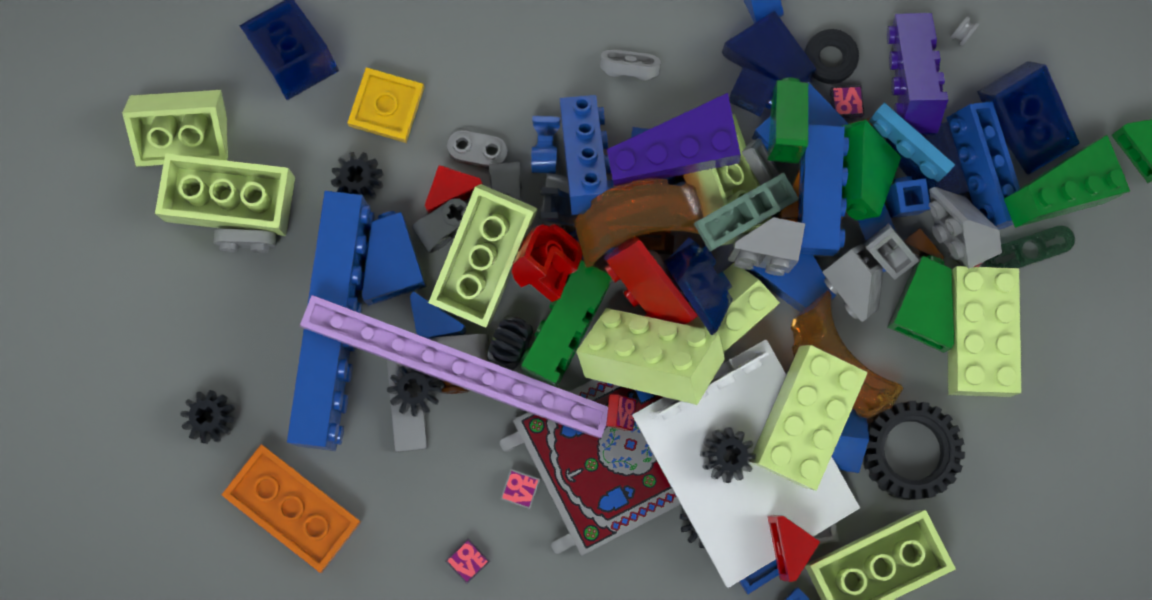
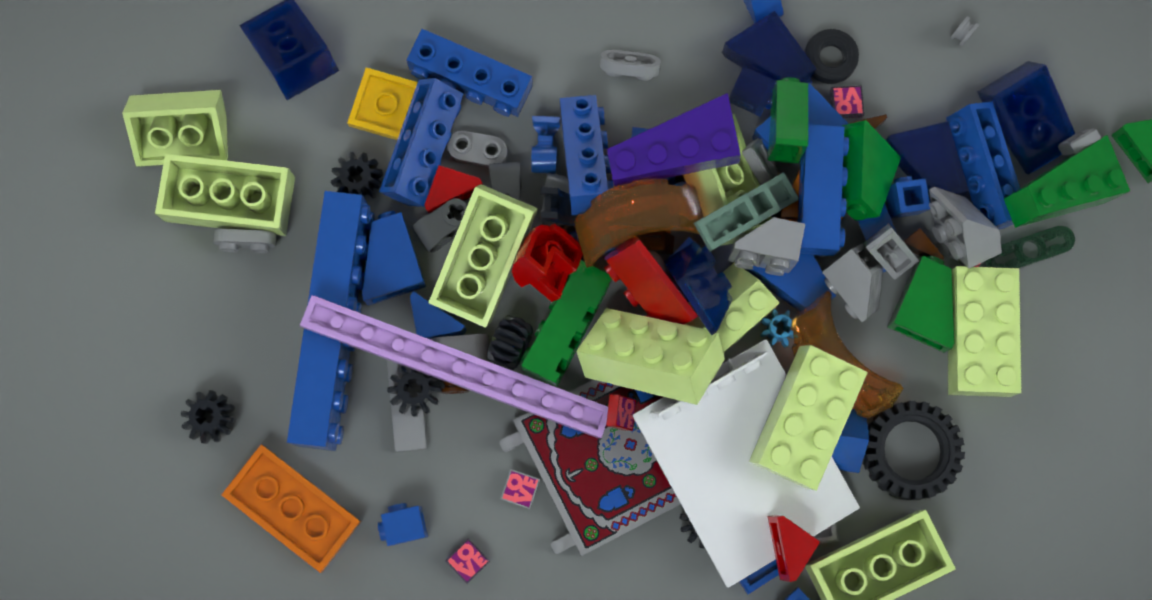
(402, 524): none -> blue brick
(421, 142): none -> blue brick
(470, 73): none -> blue brick
(736, 462): black gear -> none
(771, 329): none -> dark azure gear
(911, 143): dark azure plate -> none
(917, 71): dark purple wedge -> none
(1079, 141): none -> light grey tile

